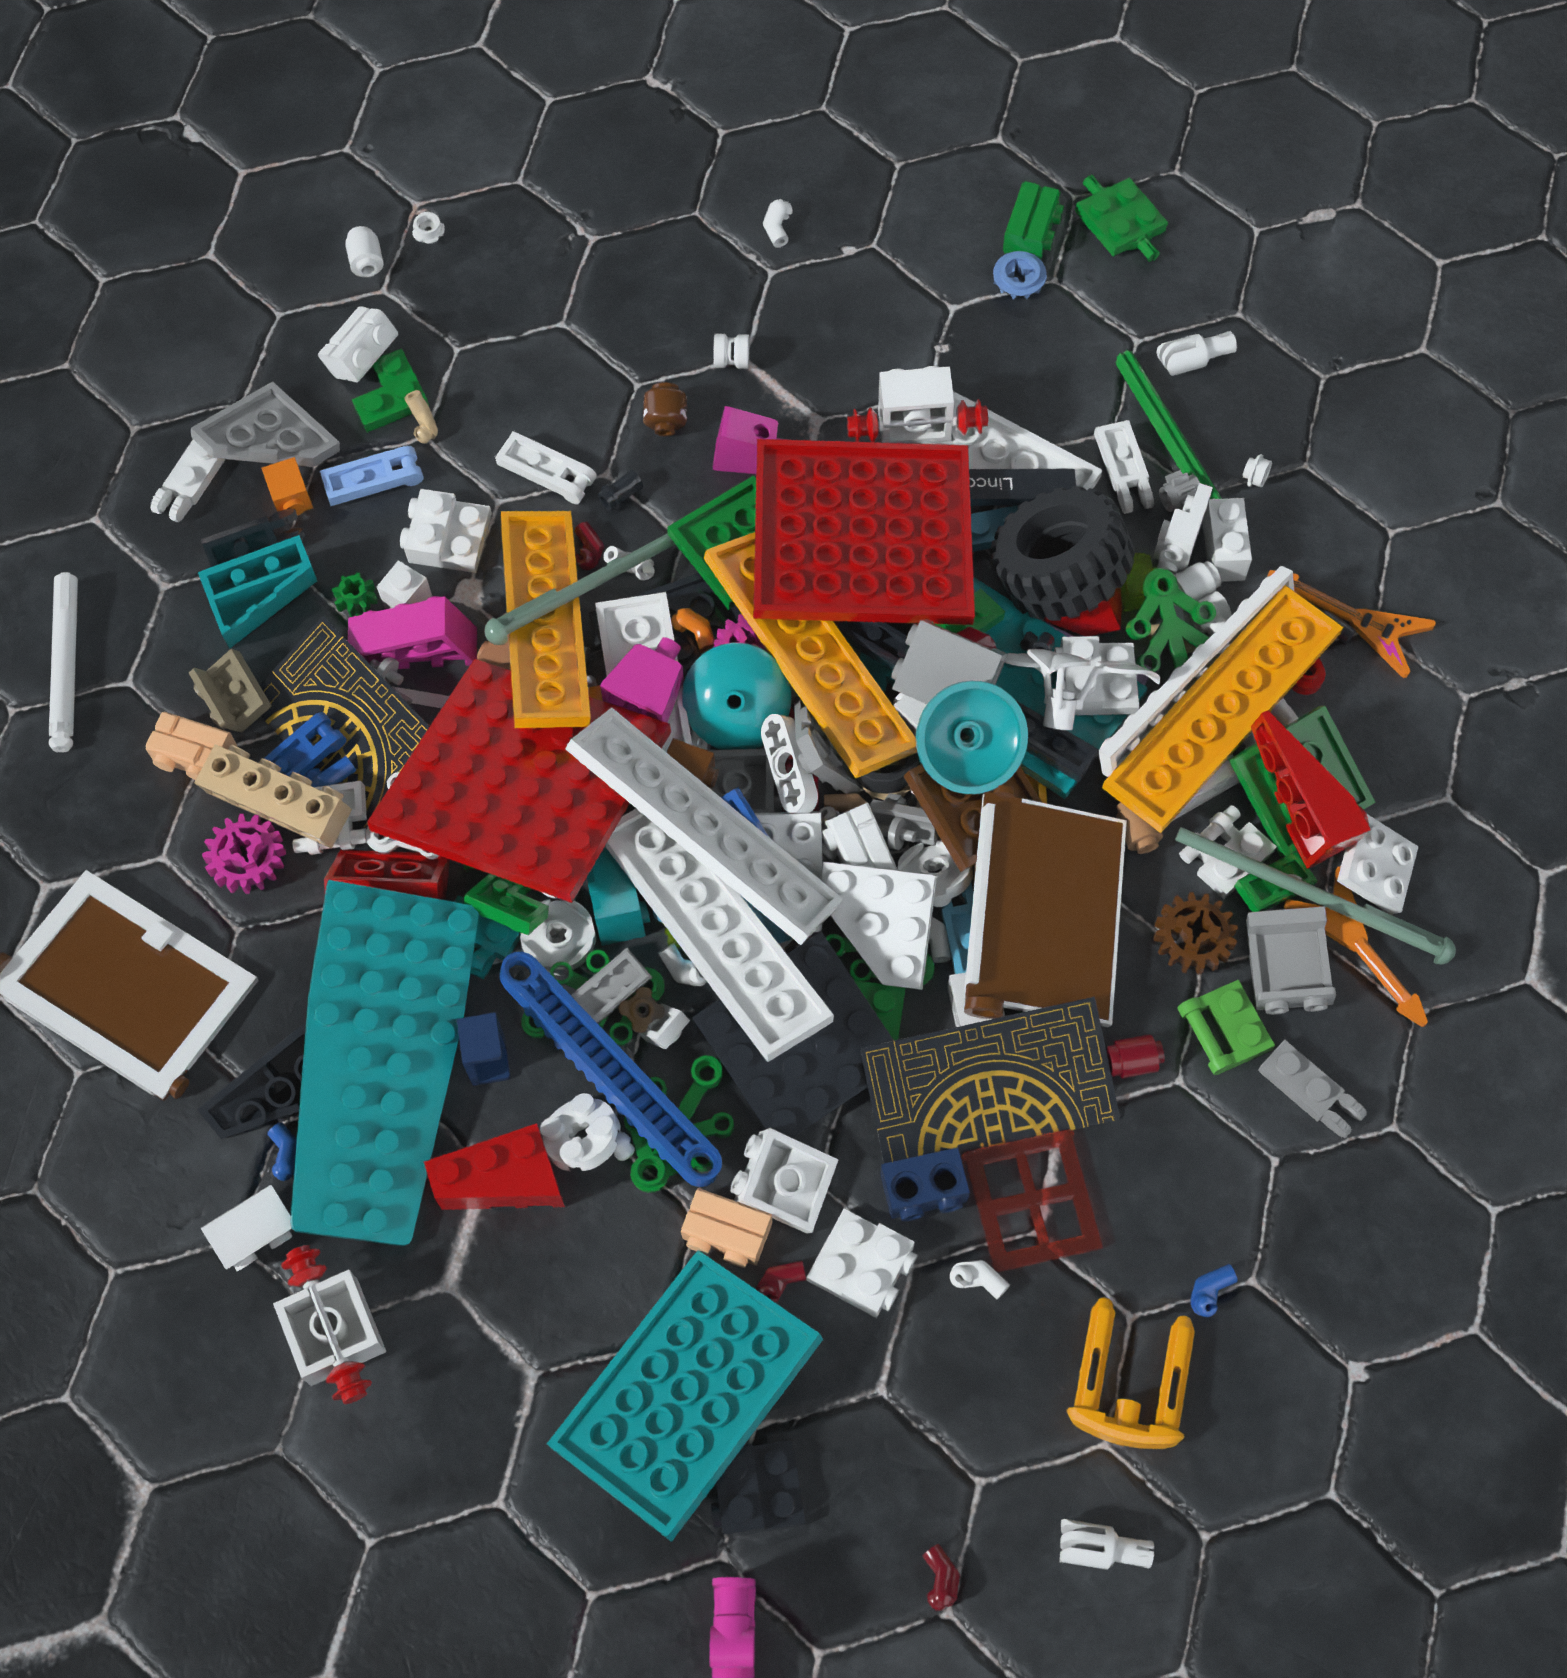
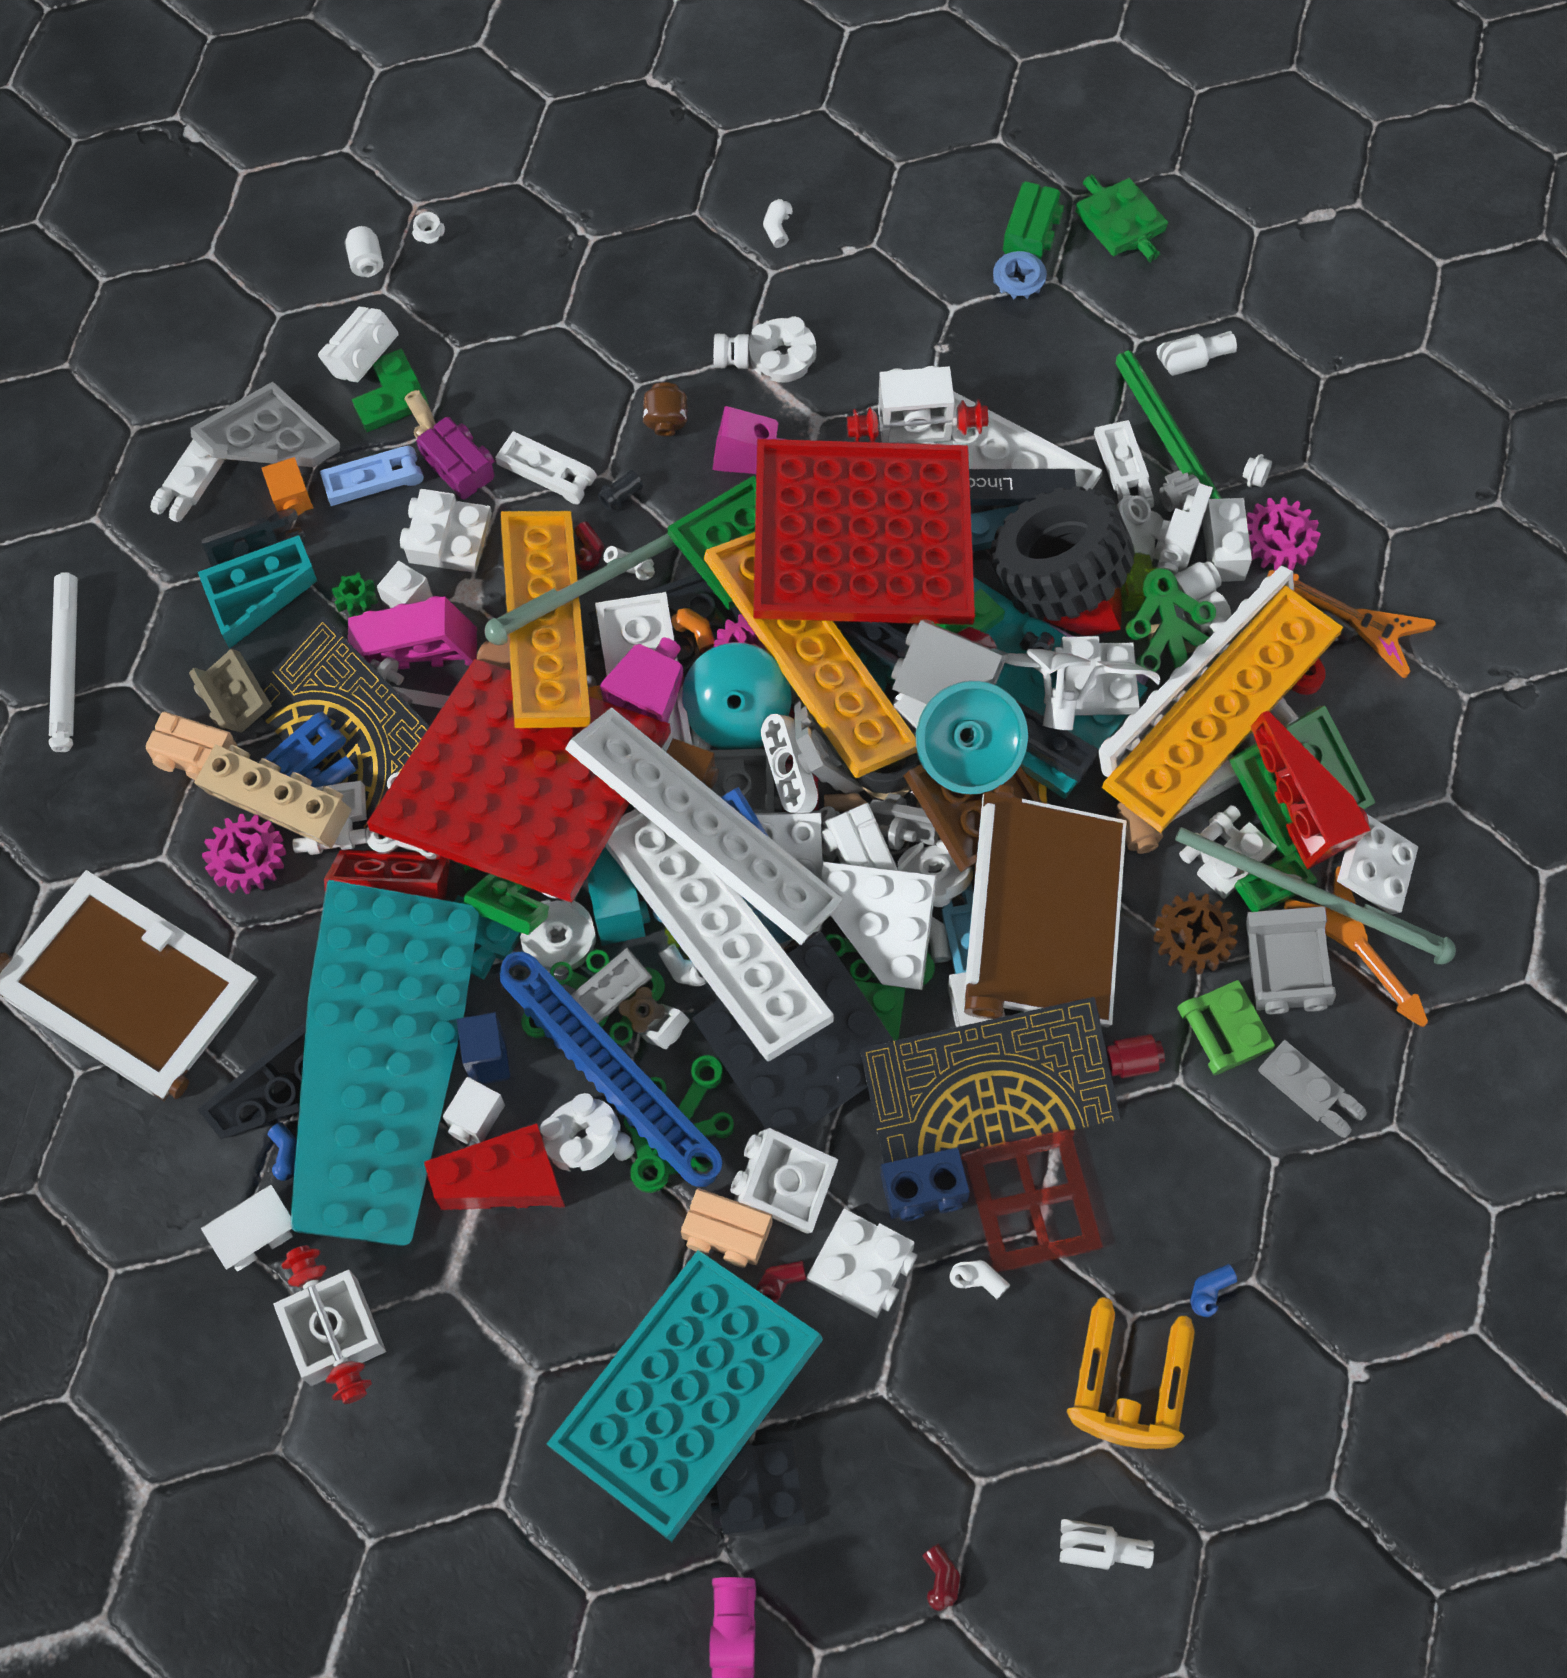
(456, 457): none -> magenta brick
(473, 1111): none -> white brick
(782, 332): none -> white plate
(1141, 523): none -> white plate
(1283, 530): none -> dark pink gear

